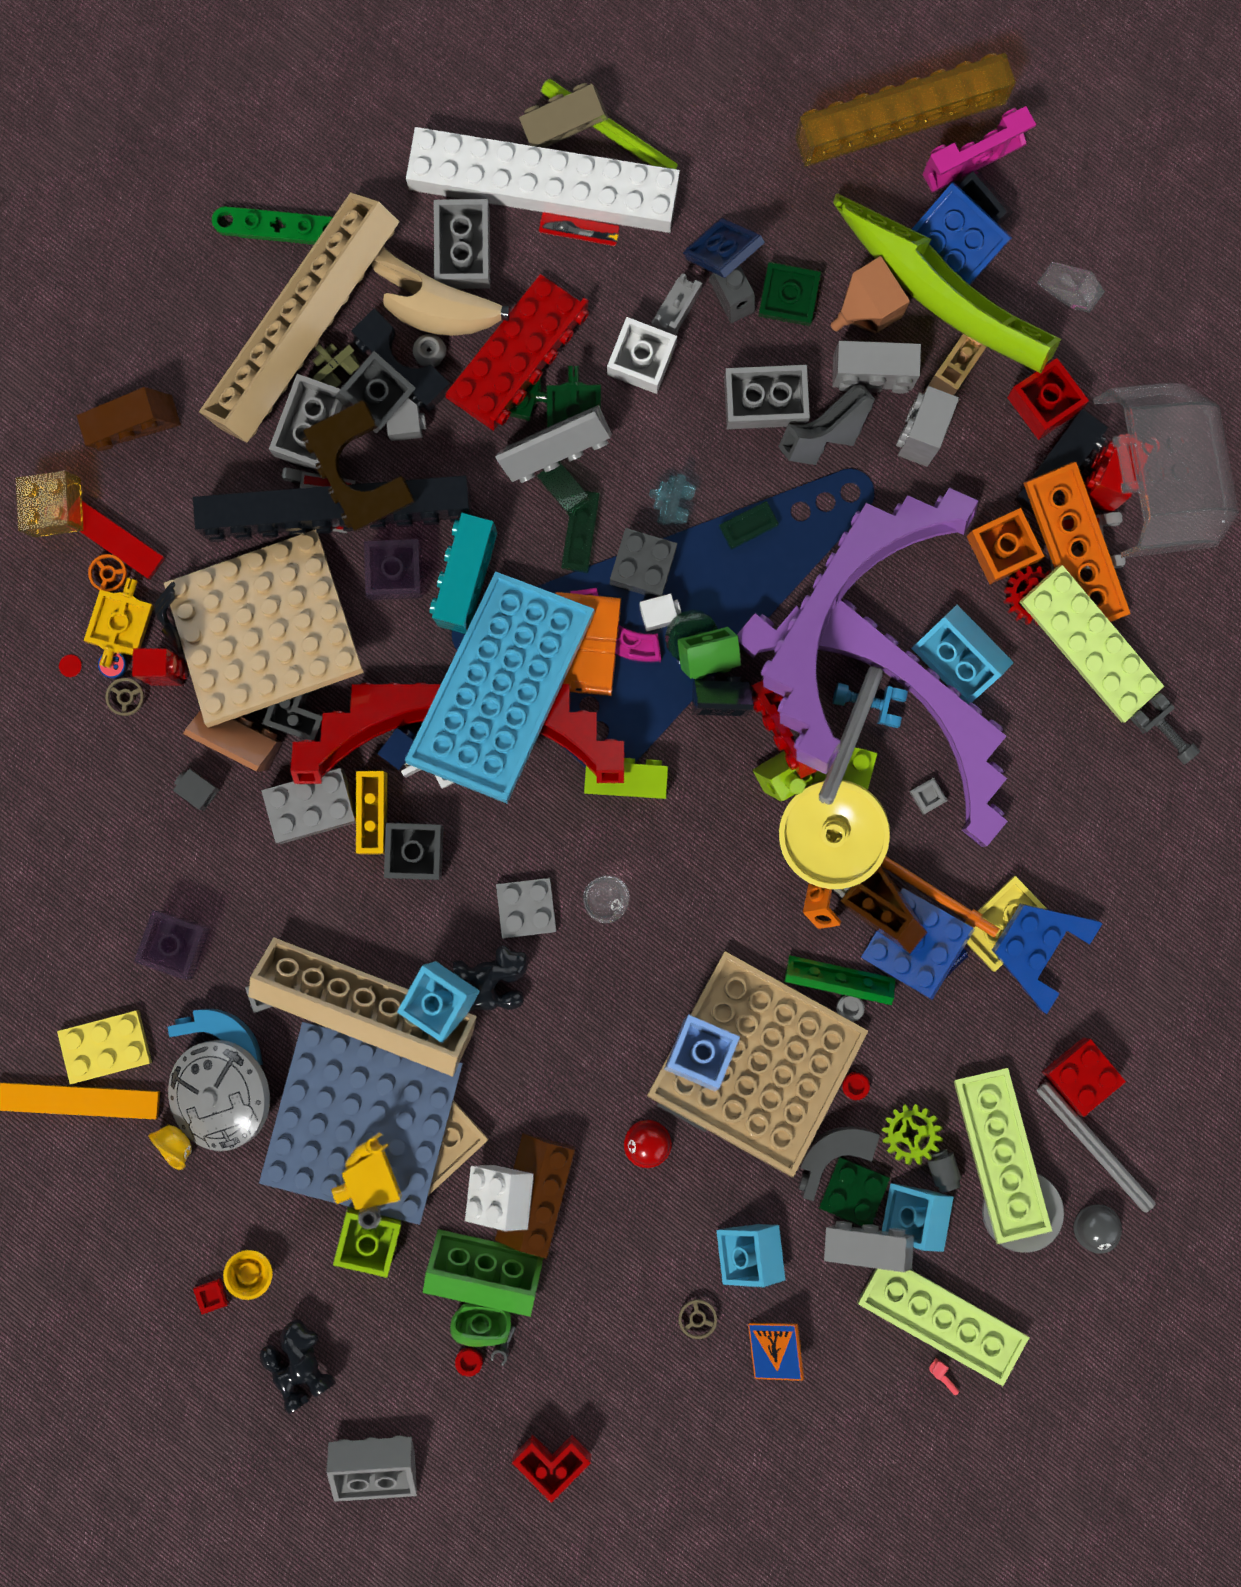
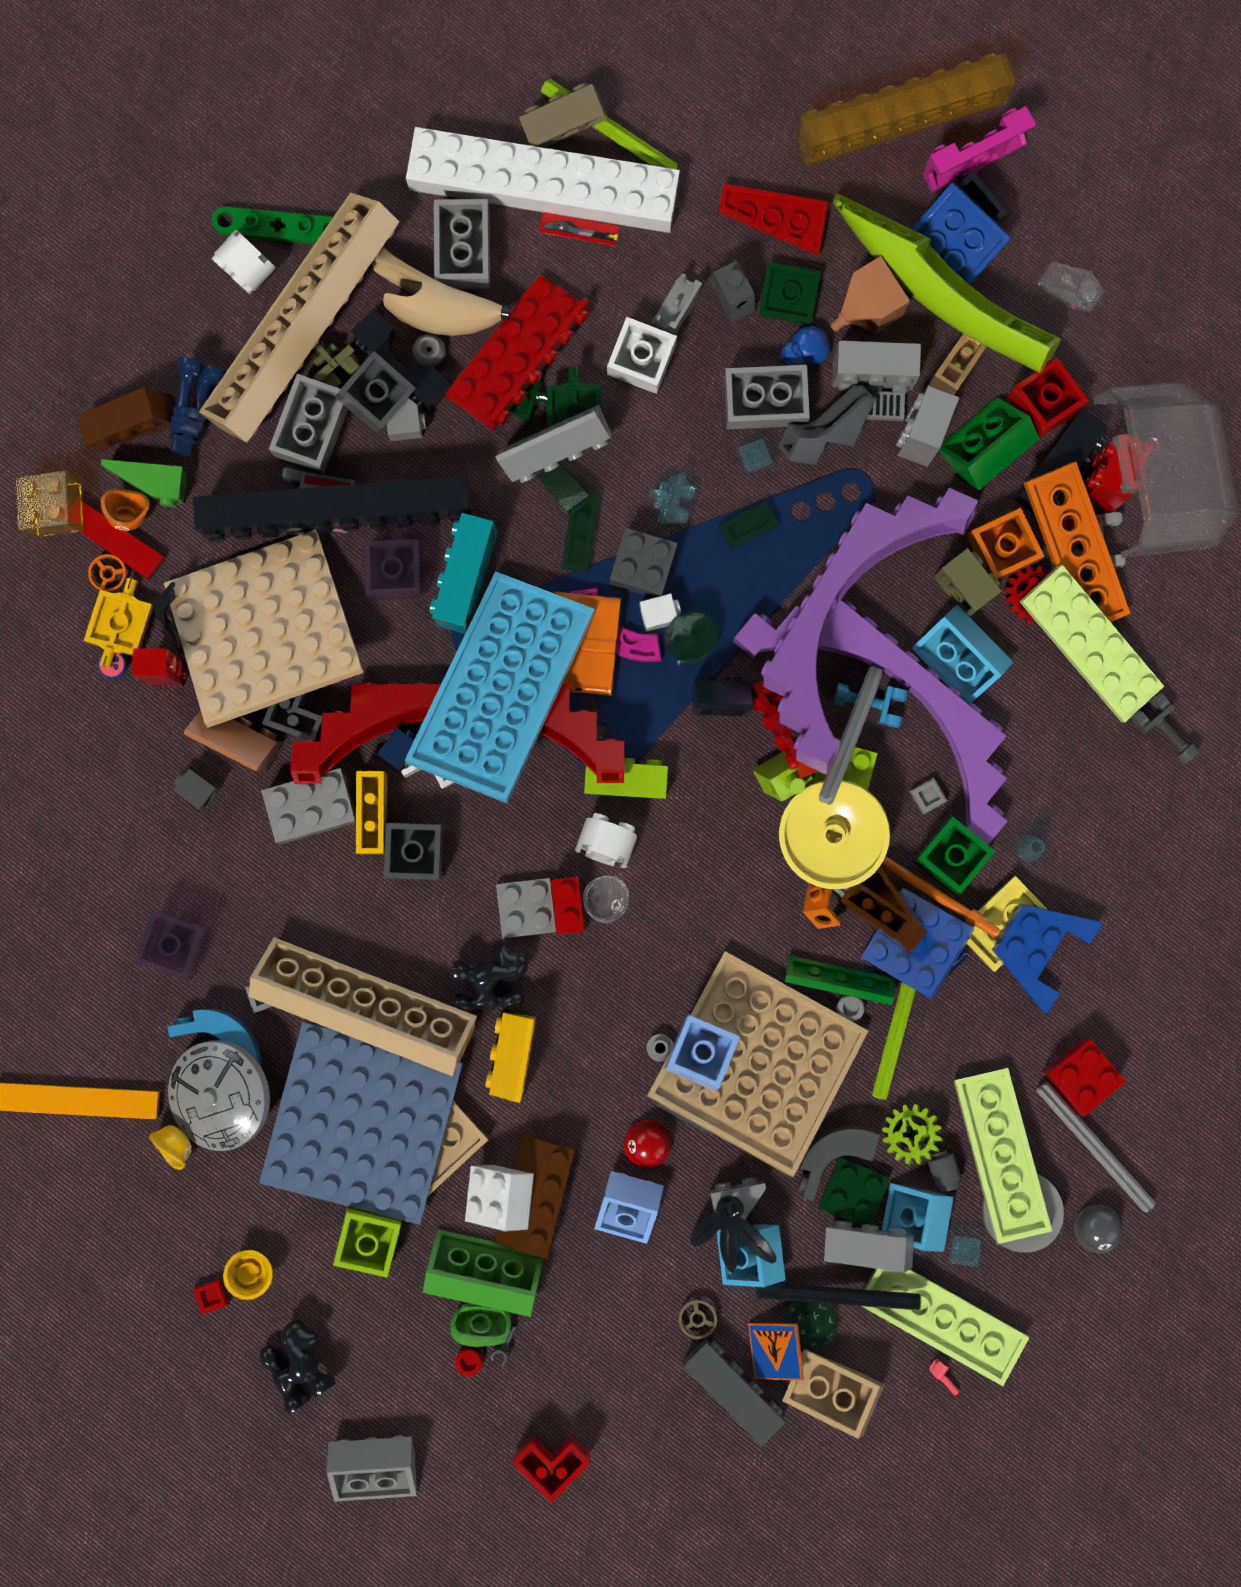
(70, 665): red sticker -> none
(104, 1047): light yellow plate -> none
(119, 697): dark tan piece -> none
(124, 508): none -> orange helmet
(157, 481): none -> bright green slope
(187, 421): none -> dark blue piece
(243, 260): none -> white brick
(327, 442): dark brown arch -> none
(368, 1182): yellow torso -> none
(437, 1000): medium azure slope -> none
(511, 1056): none -> yellow slope
(567, 905): none -> red brick
(607, 841): none -> white brick
(629, 1207): none -> light blue slope
(659, 1038): none -> light grey plate
(709, 653): bright green brick -> none
(723, 247): dark blue tile -> none
(730, 1226): none -> black plant
(733, 1391): none -> dark grey brick
(747, 1192): none -> light grey slope
(754, 456): none -> clear light blue plate
(782, 216): none -> red wing
(807, 347): none -> blue hair
(815, 1324): none -> clear green tile
(834, 1394): none -> tan slope
(840, 1296): none -> black axle
(855, 1086): red tile -> none
(887, 406): none -> light grey tile
(893, 1042): none -> lime axle
(954, 855): none -> green brick
(964, 1250): none -> clear light blue plate
(968, 582): none -> olive brick
(989, 443): none -> green slope
(1025, 848): none -> clear light blue cone

